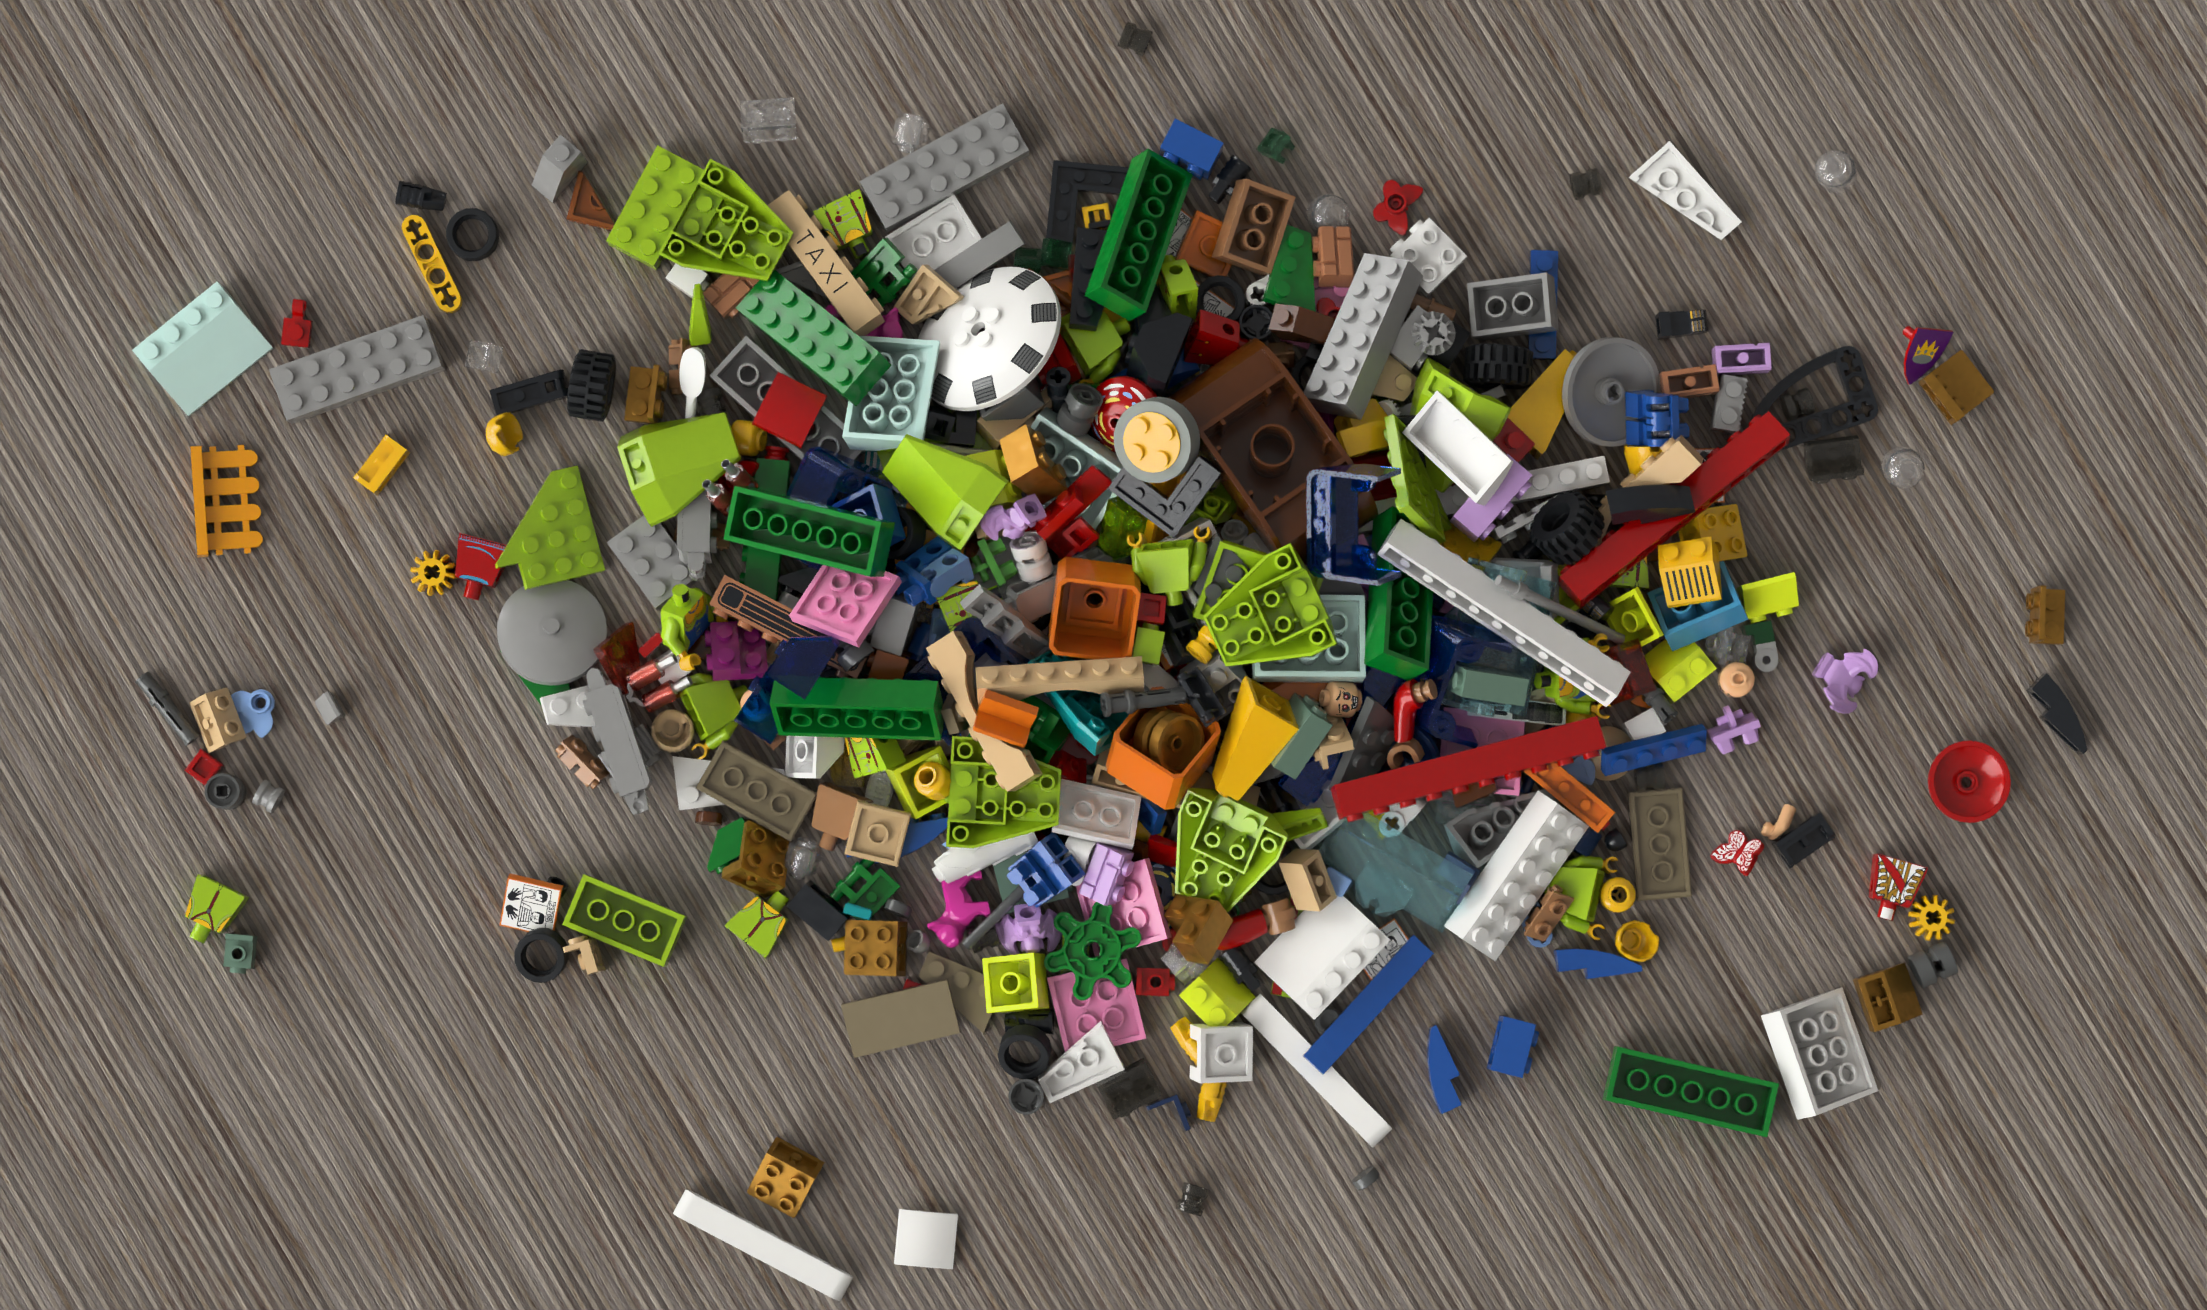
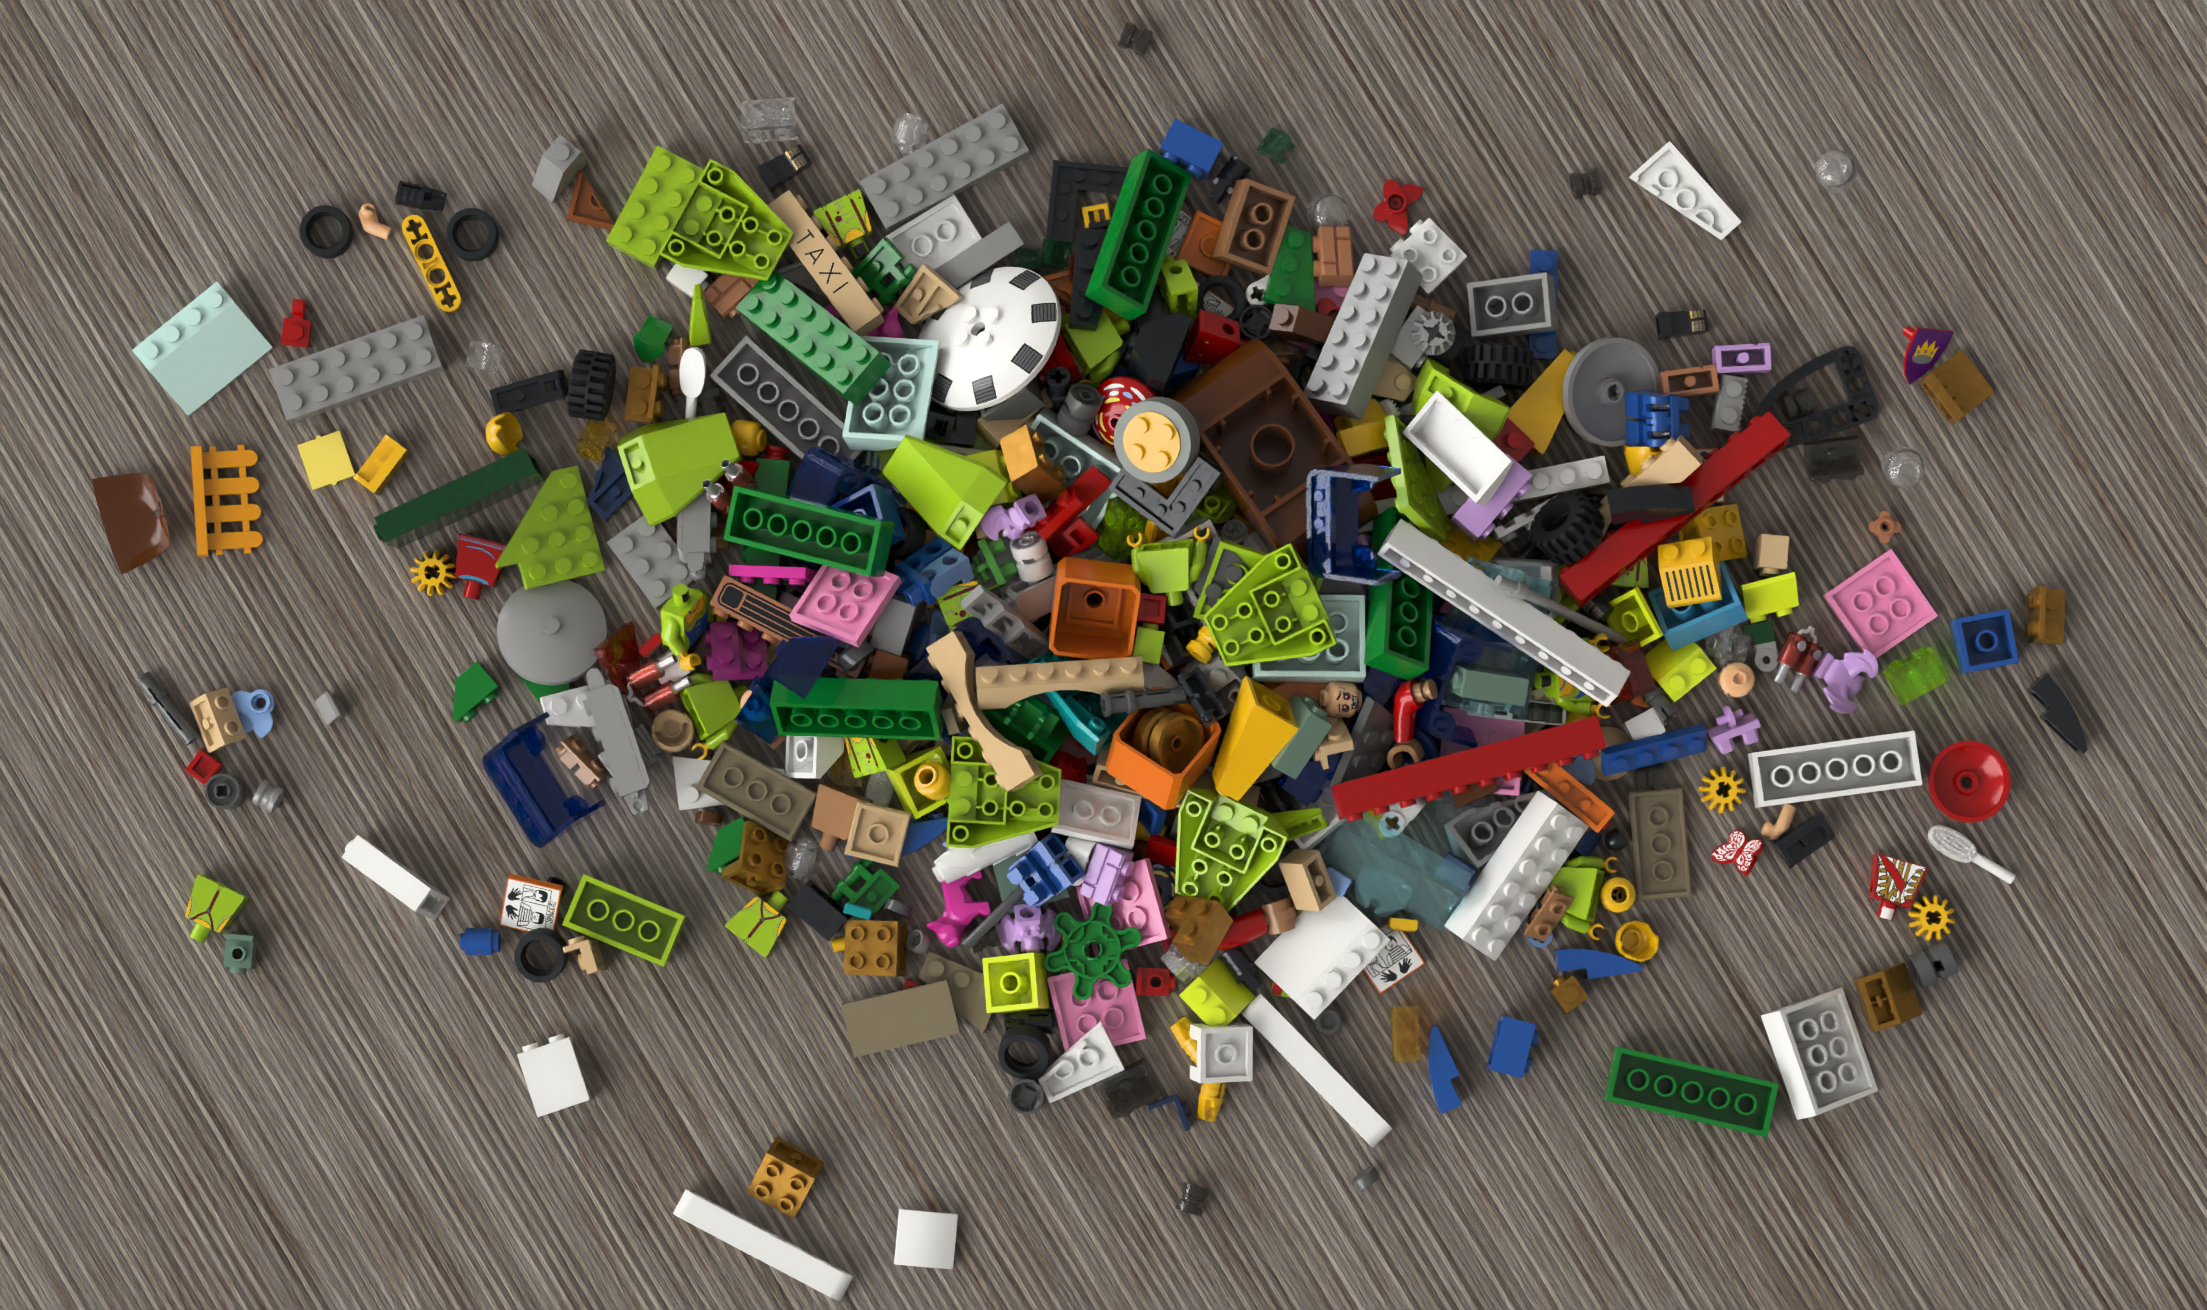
(129, 519): none -> reddish brown piece
(321, 211): none -> black tyre
(326, 460): none -> light yellow piece
(370, 222): none -> light nougat arm
(395, 878): none -> white slope
(458, 499): none -> dark green brick
(472, 690): none -> green slope
(480, 941): none -> blue brick
(531, 787): none -> clear blue windscreen
(553, 1075): none -> white panel
(595, 439): none -> clear yellow bracket
(610, 487): none -> dark blue wing
(652, 339): none -> green tile
(772, 574): none -> dark pink wing
(784, 167): none -> black leg
(789, 410): red slope -> none
(1004, 718): orange panel -> none
(1368, 1004): blue tile -> none
(1402, 924): none -> yellow tile
(1405, 1034): none -> clear yellow brick
(1567, 992): none -> pearl gold brick
(1730, 793): none -> yellow gear
(1770, 554): none -> tan brick
(1799, 656): none -> clear red piece
(1834, 769): none -> white brick
(1880, 605): none -> bright pink plate
(1892, 527): none -> nougat plate
(1915, 675): none -> clear neon green brick
(1961, 849): none -> white piece
(1984, 641): none -> blue brick

